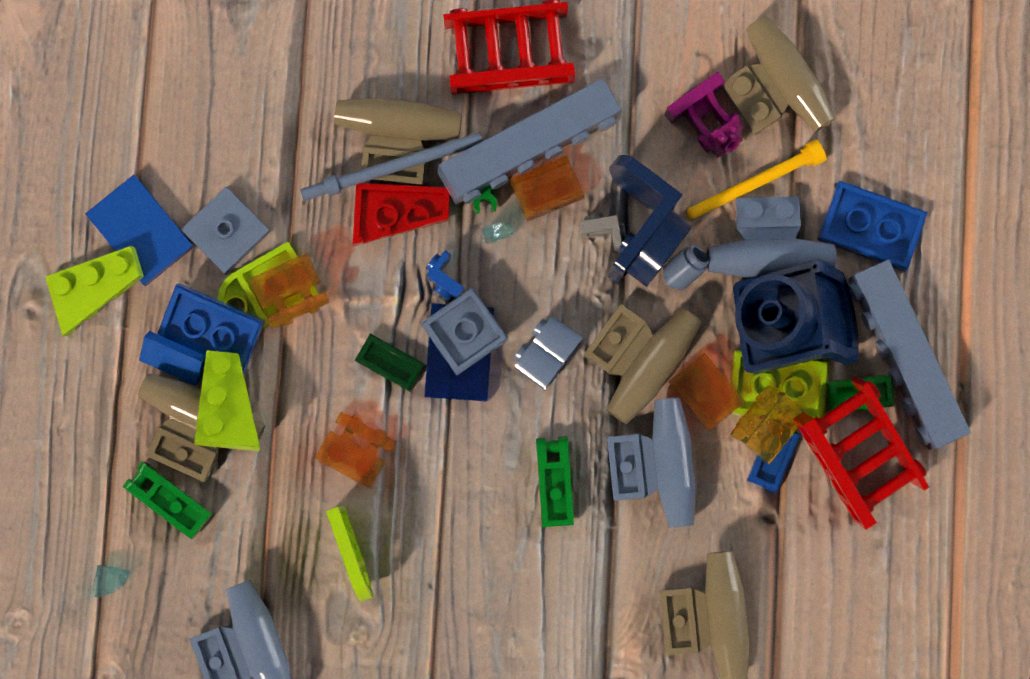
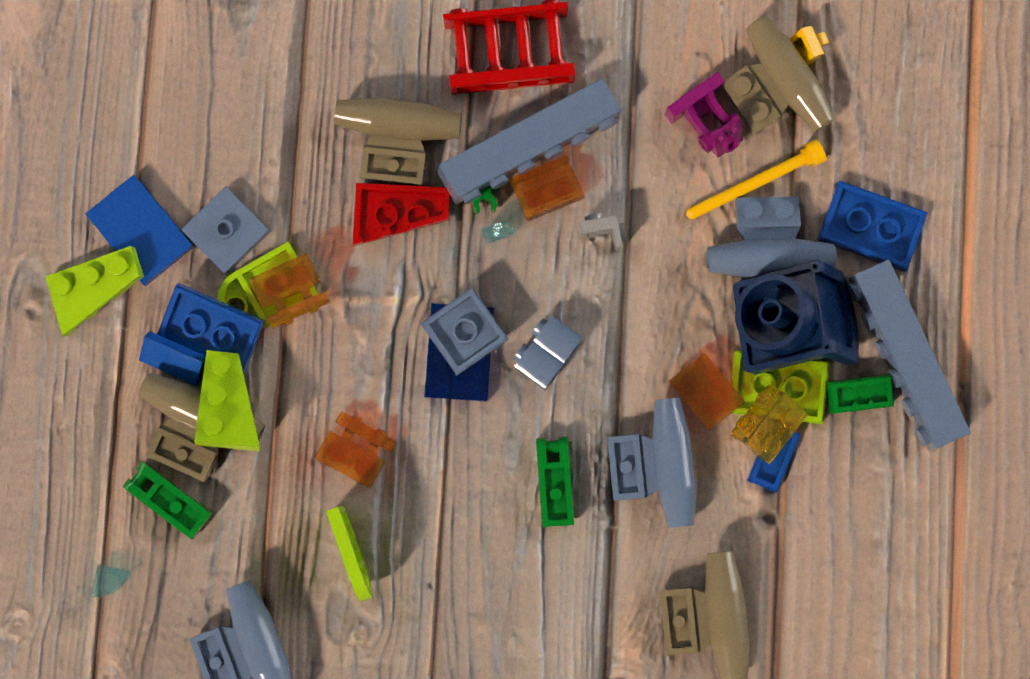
(333, 184): sand blue bar -> none
(389, 362): dark green tile -> none
(445, 285): blue bracket -> none
(643, 359): dark tan plate -> none
(662, 232): dark blue piece -> none
(685, 267): sand blue brick -> none
(809, 43): none -> yellow tile
(830, 454): red fence -> none

